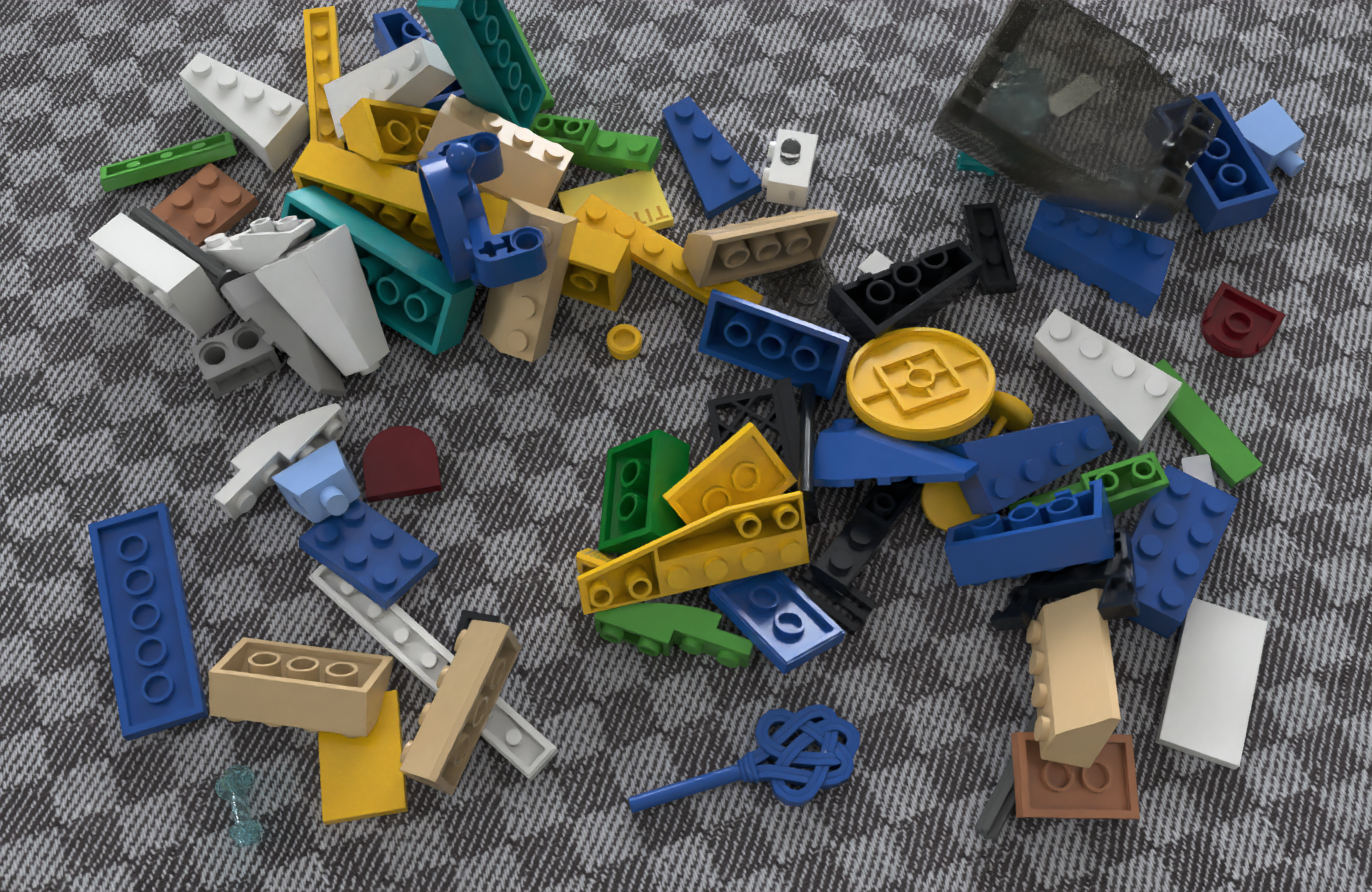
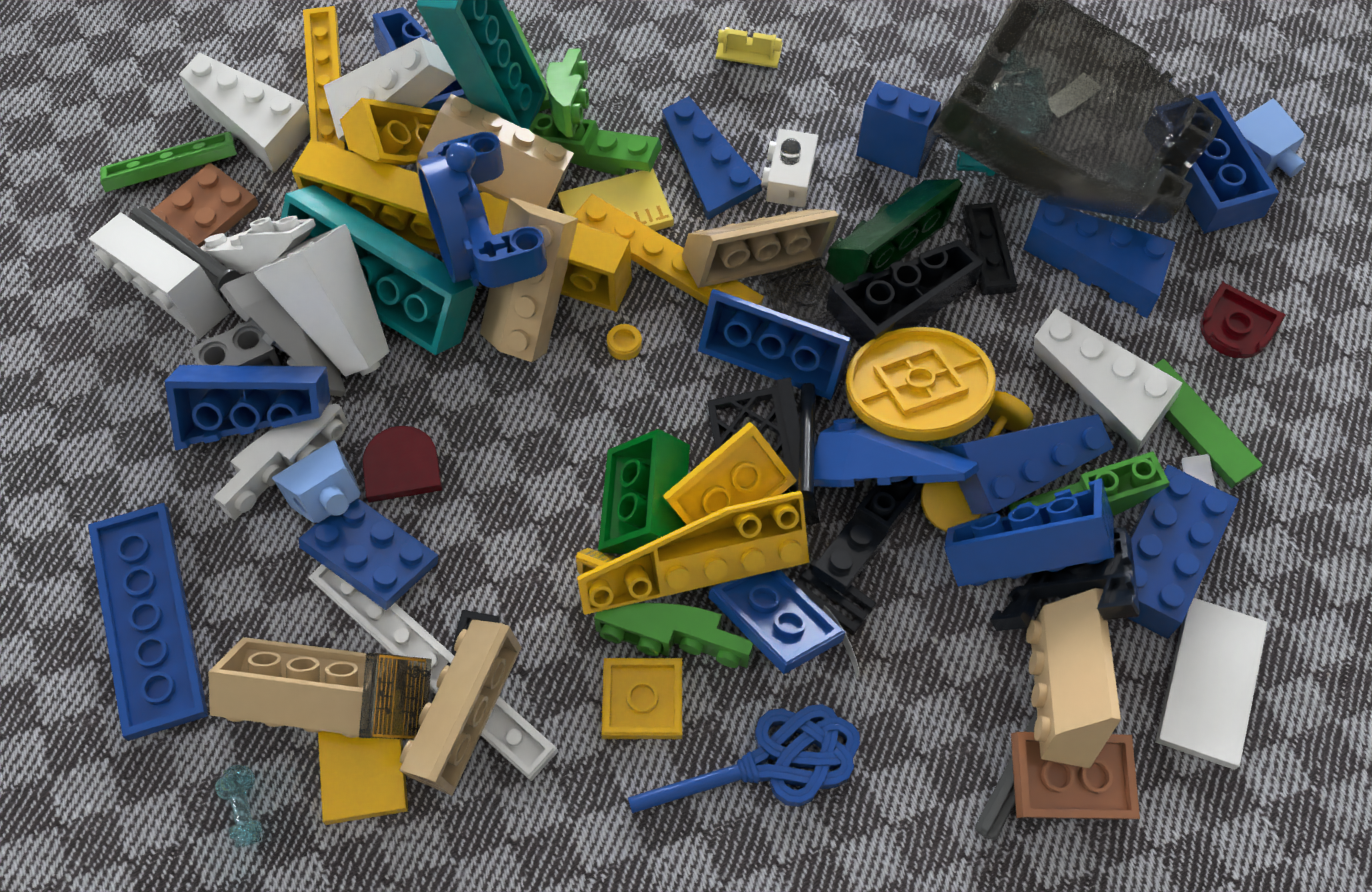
(232, 400): none -> blue wedge
(393, 695): none -> clear smoke tile
(566, 91): none -> bright green slope
(642, 698): none -> yellow tile
(759, 50): none -> light yellow hinge
(846, 642): none -> white sticker
(894, 230): none -> dark green slope
(897, 128): none -> blue slope

